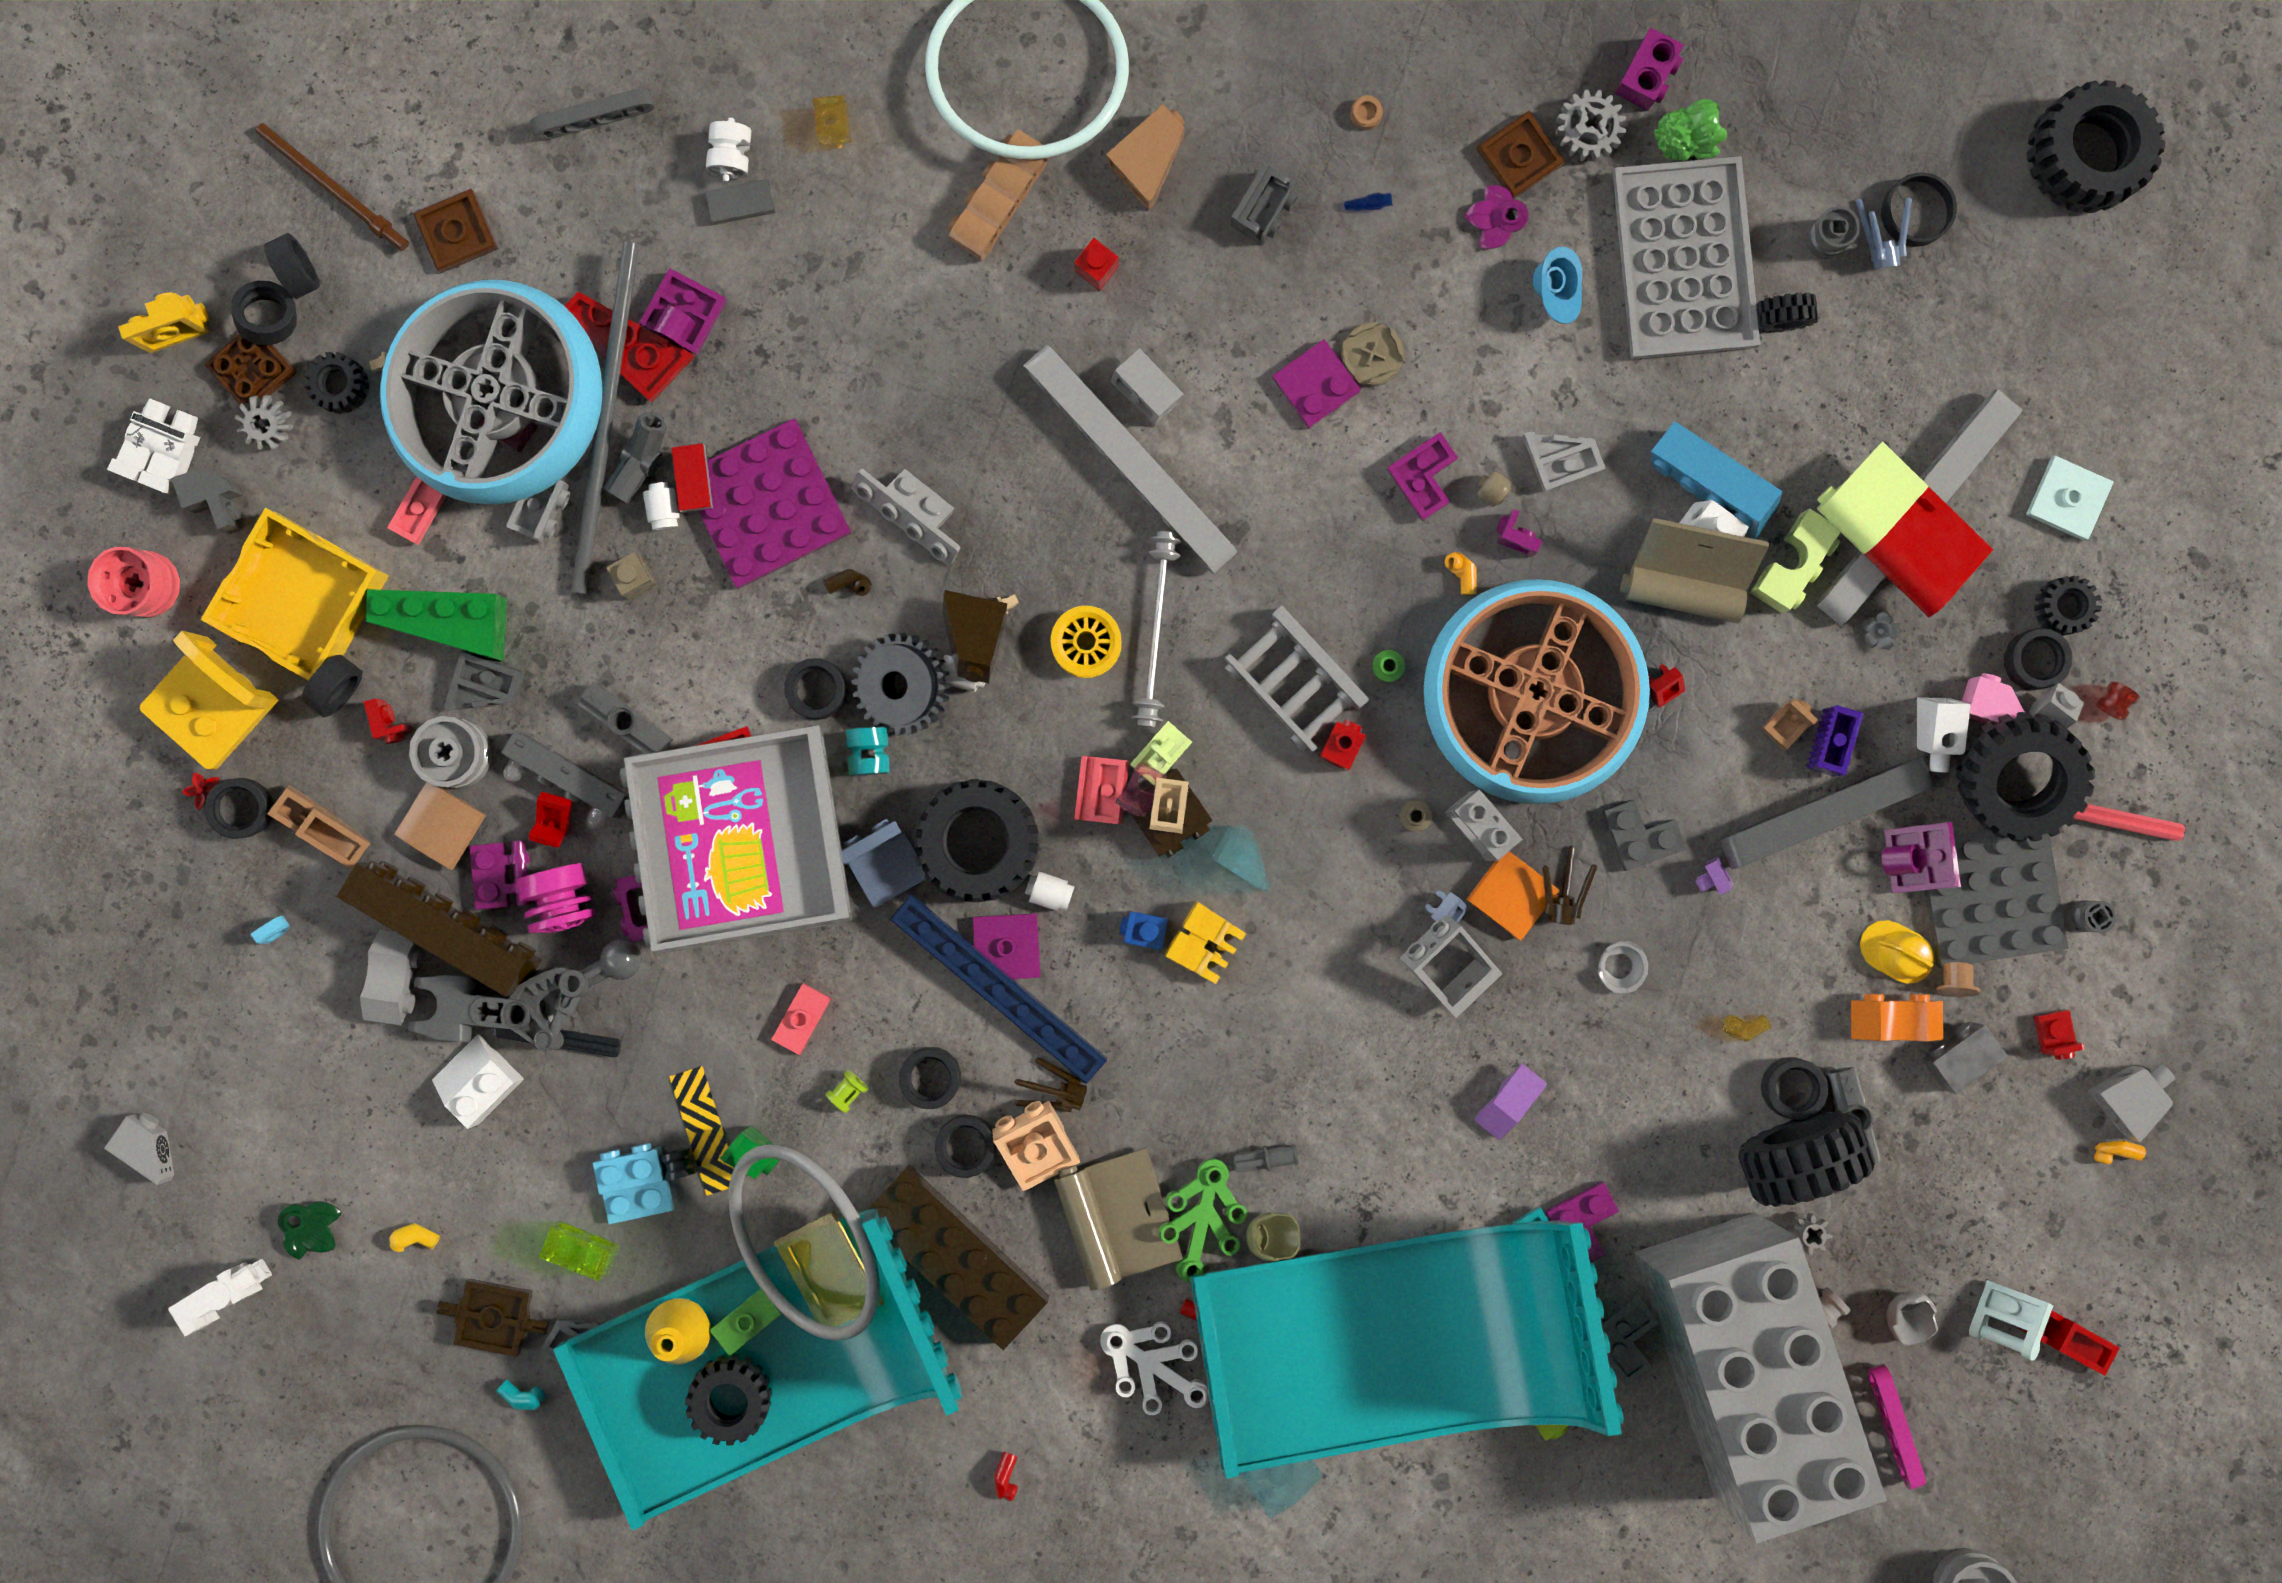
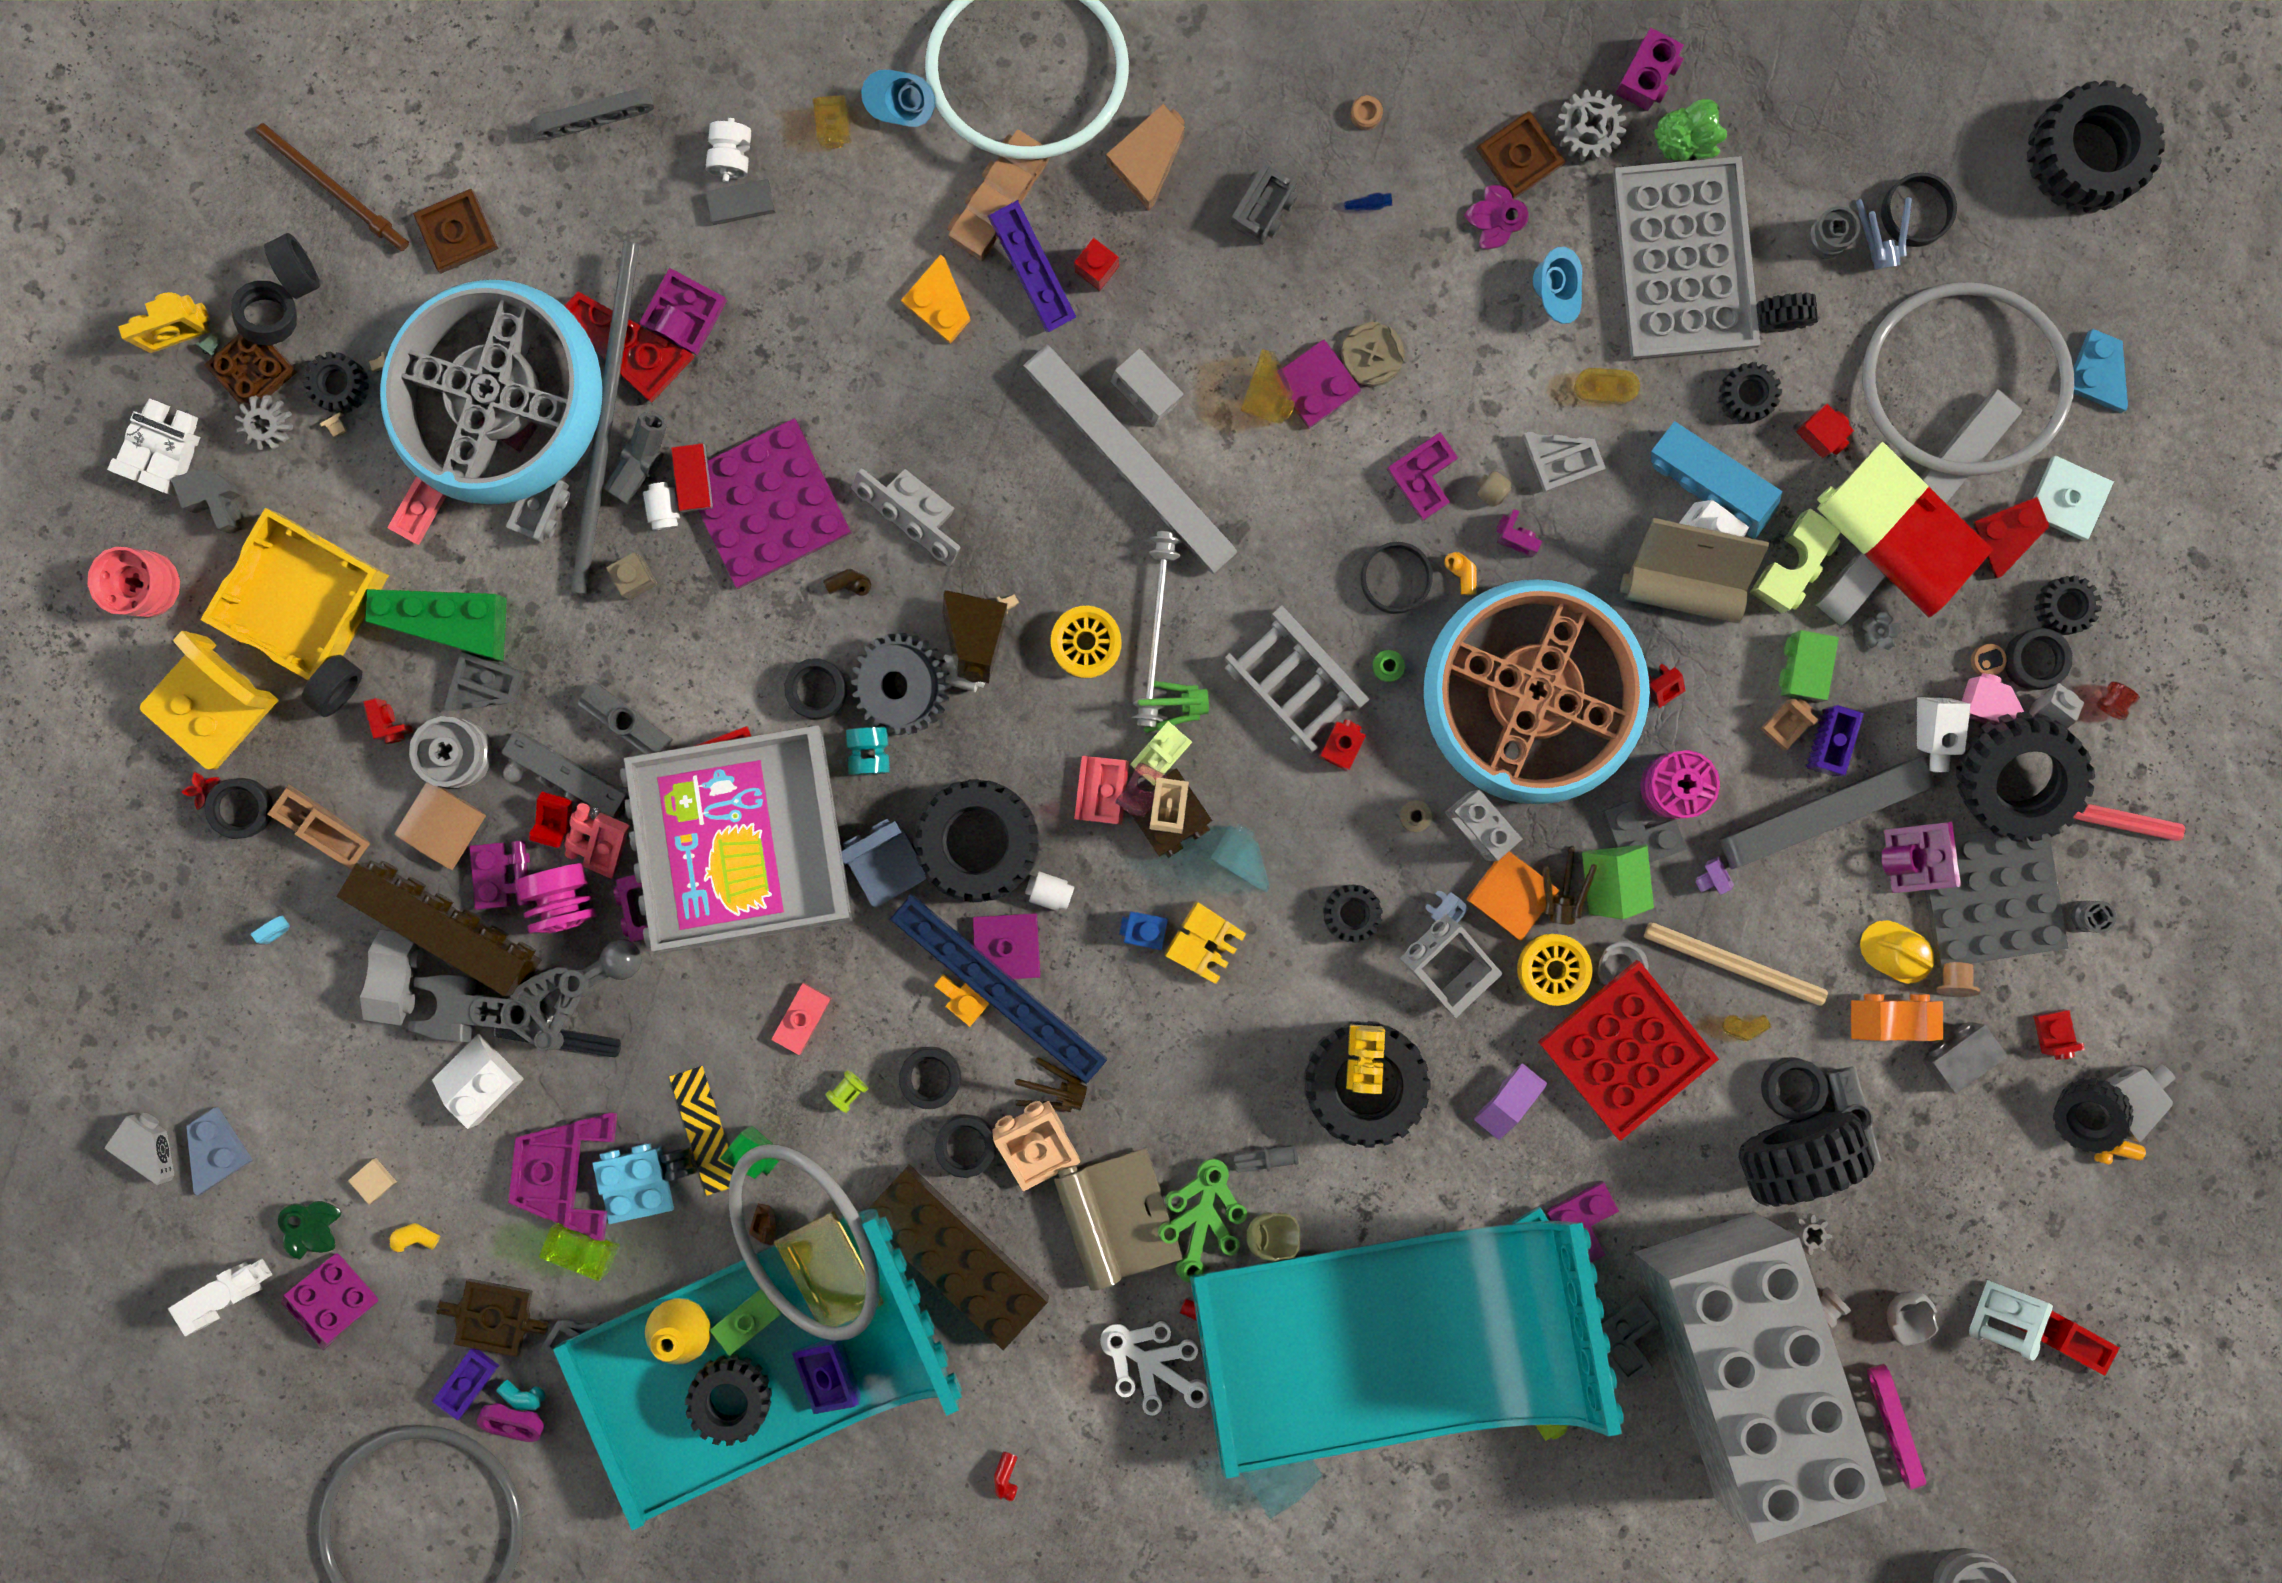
(209, 345): none -> sand green piece
(213, 1150): none -> sand blue wing
(329, 1300): none -> magenta bracket
(334, 424): none -> tan piece
(372, 1181): none -> tan tile
(465, 1383): none -> dark purple plate
(510, 1423): none -> magenta plate
(548, 1170): none -> magenta wing
(605, 842): none -> coral plate
(763, 1224): none -> reddish brown tile
(827, 1376): none -> dark purple slope
(898, 98): none -> dark azure piece
(938, 301): none -> light orange wing
(964, 1001): none -> light orange plate
(1032, 266): none -> dark purple plate
(1193, 701): none -> bright green plant
(1269, 390): none -> clear yellow slope
(1366, 899): none -> black tyre
(1366, 1073): none -> yellow legs
(1375, 1127): none -> black tyre
(1419, 554): none -> black tyre
(1583, 969): none -> yellow wheel
(1605, 385): none -> clear yellow plate
(1620, 882): none -> bright green slope
(1628, 1050): none -> red plate
(1662, 792): none -> dark pink wheel
(1735, 964): none -> tan axle
(1758, 375): none -> black tyre
(1808, 666): none -> bright green brick
(1826, 431): none -> red brick
(1976, 289): none -> light grey piece
(1988, 659): none -> medium nougat tile
(2011, 533): none -> red wing
(2089, 1138): none -> black tyre
(2101, 371): none -> dark azure wing

